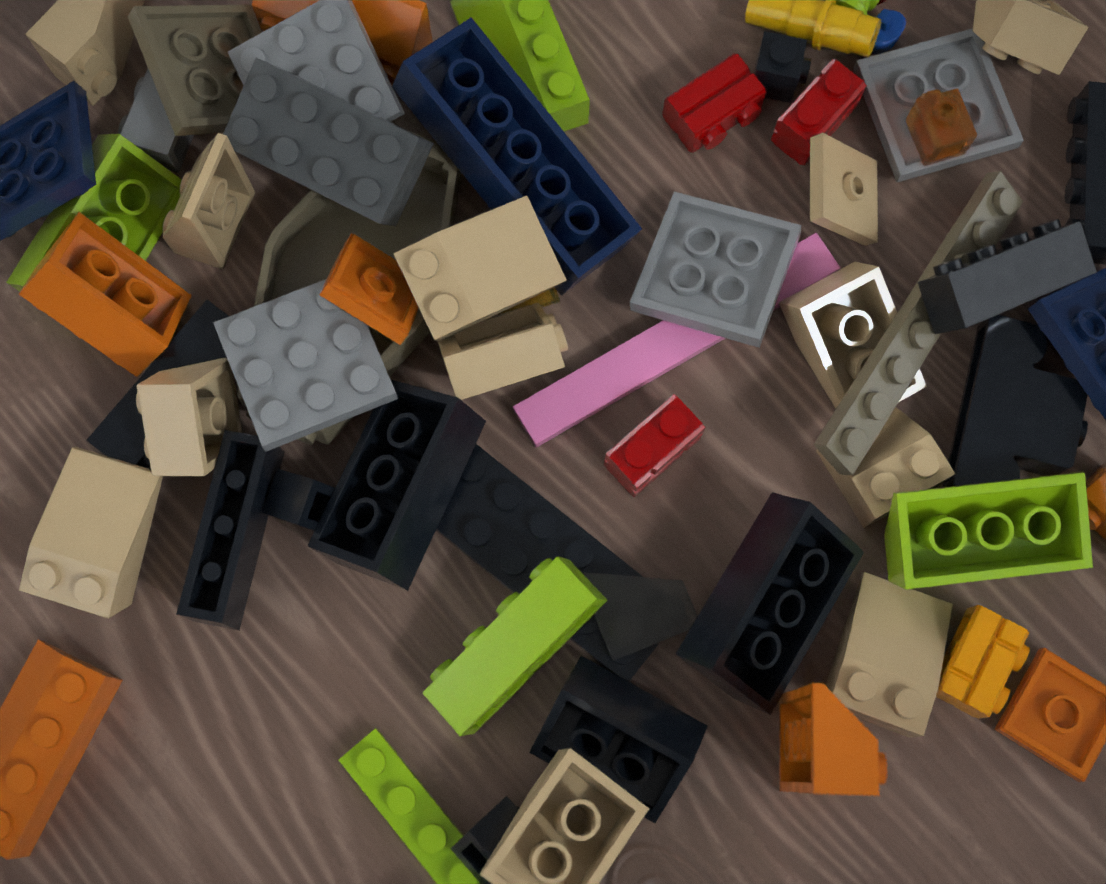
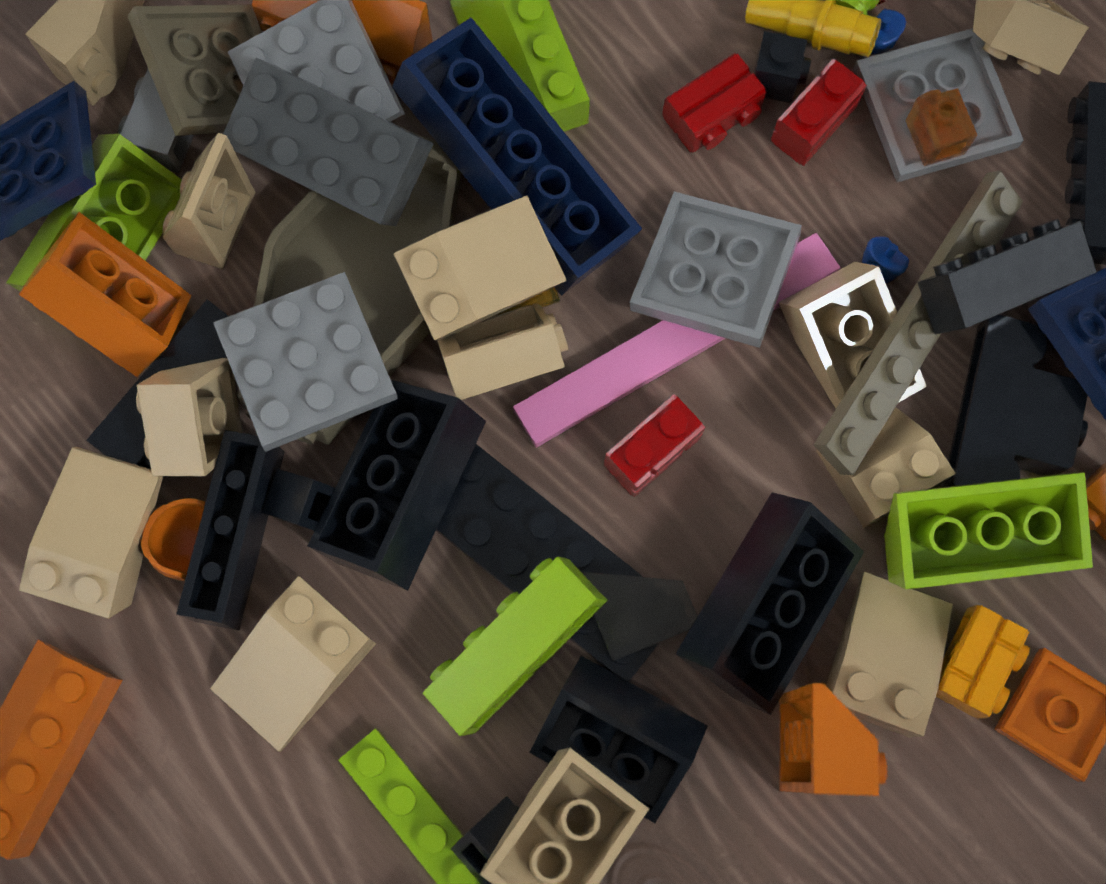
(171, 536): none -> orange helmet
(291, 663): none -> tan slope
(371, 289): orange plate -> none
(843, 190): tan plate -> none
(885, 254): none -> blue piece

